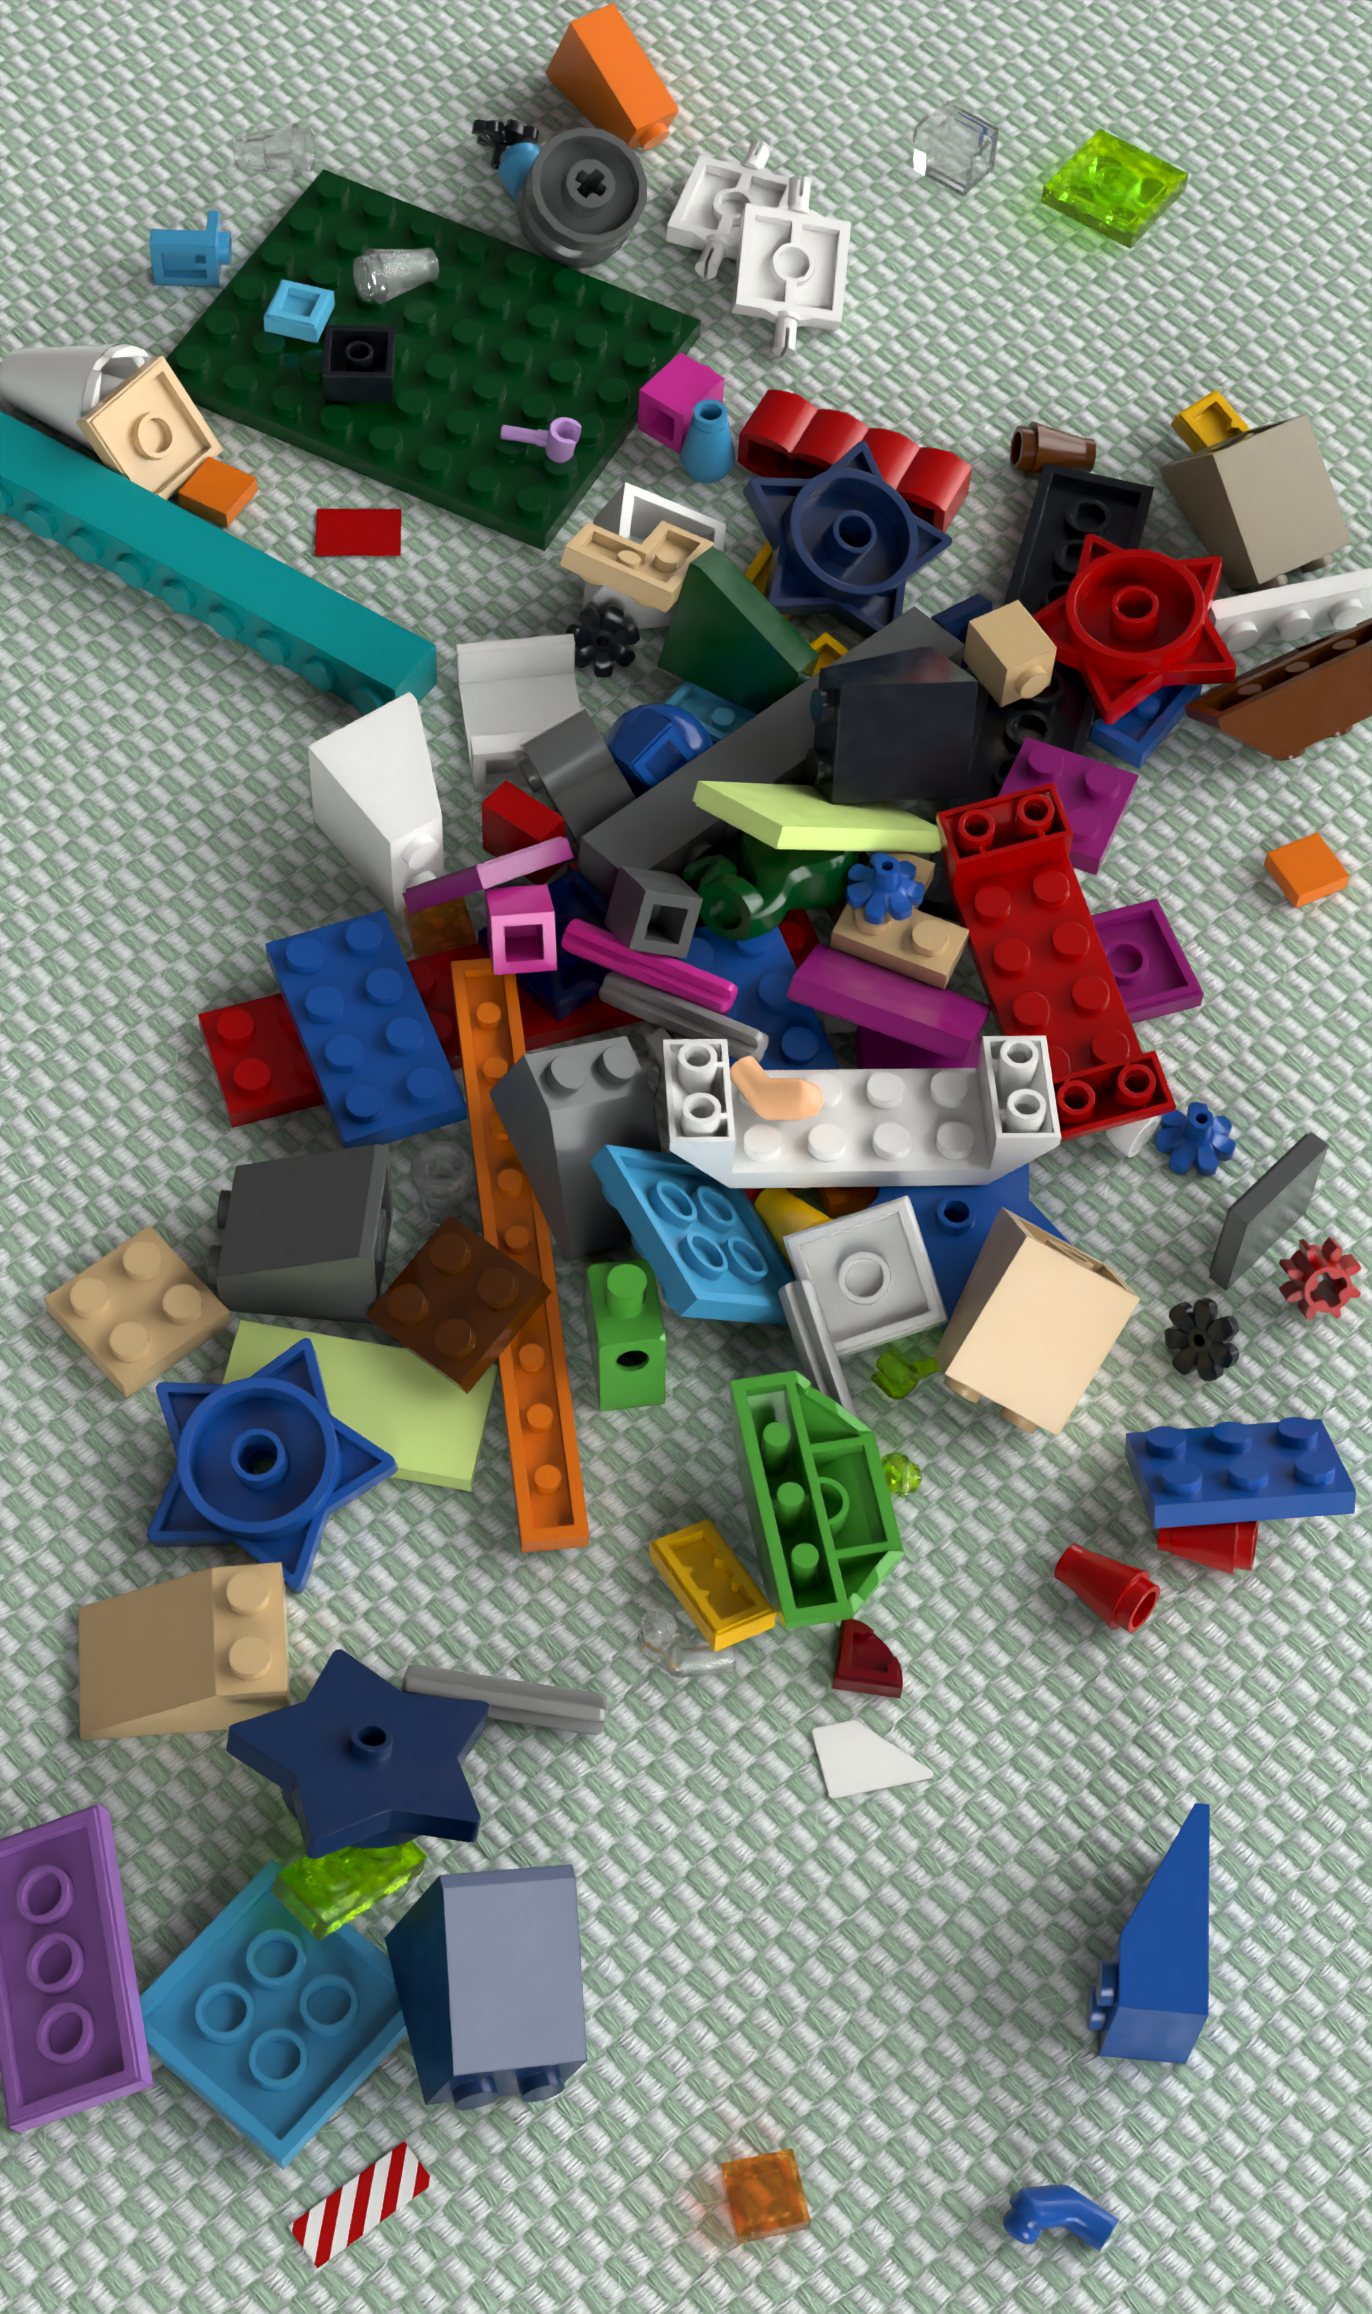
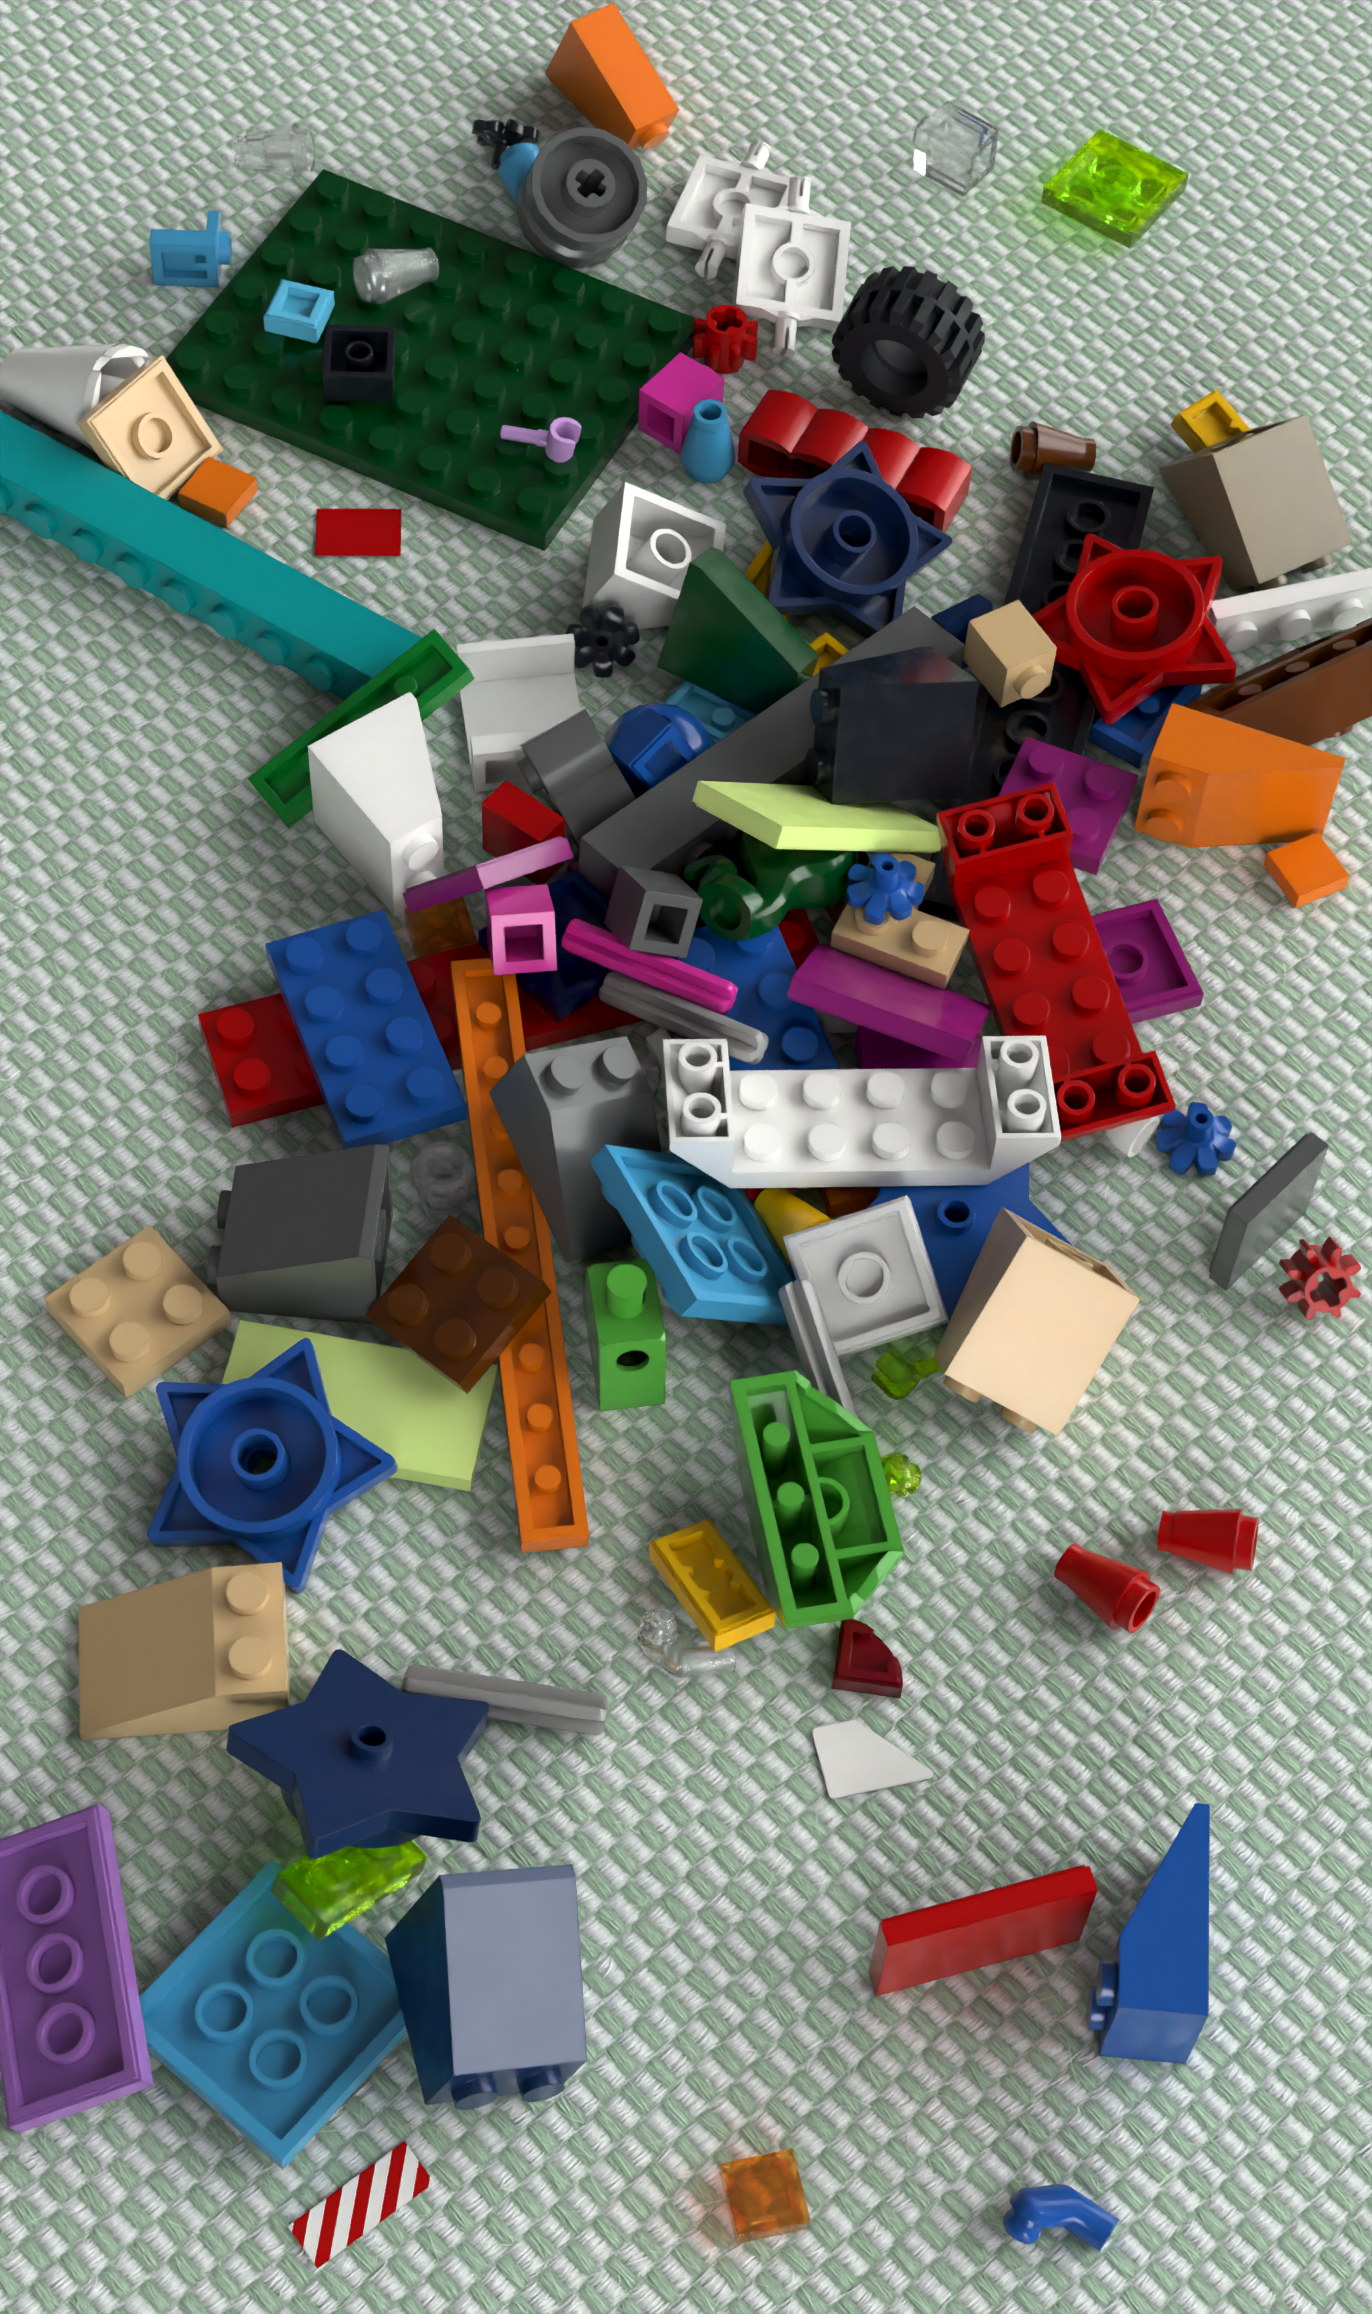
(426, 670): none -> green plate
(645, 572): tan plate -> none
(725, 339): none -> red gear
(775, 1097): light nougat arm -> none
(908, 342): none -> black tyre
(981, 1929): none -> red tile
(1202, 1339): black plant -> none
(1233, 784): none -> orange slope
(1239, 1473): blue plate -> none

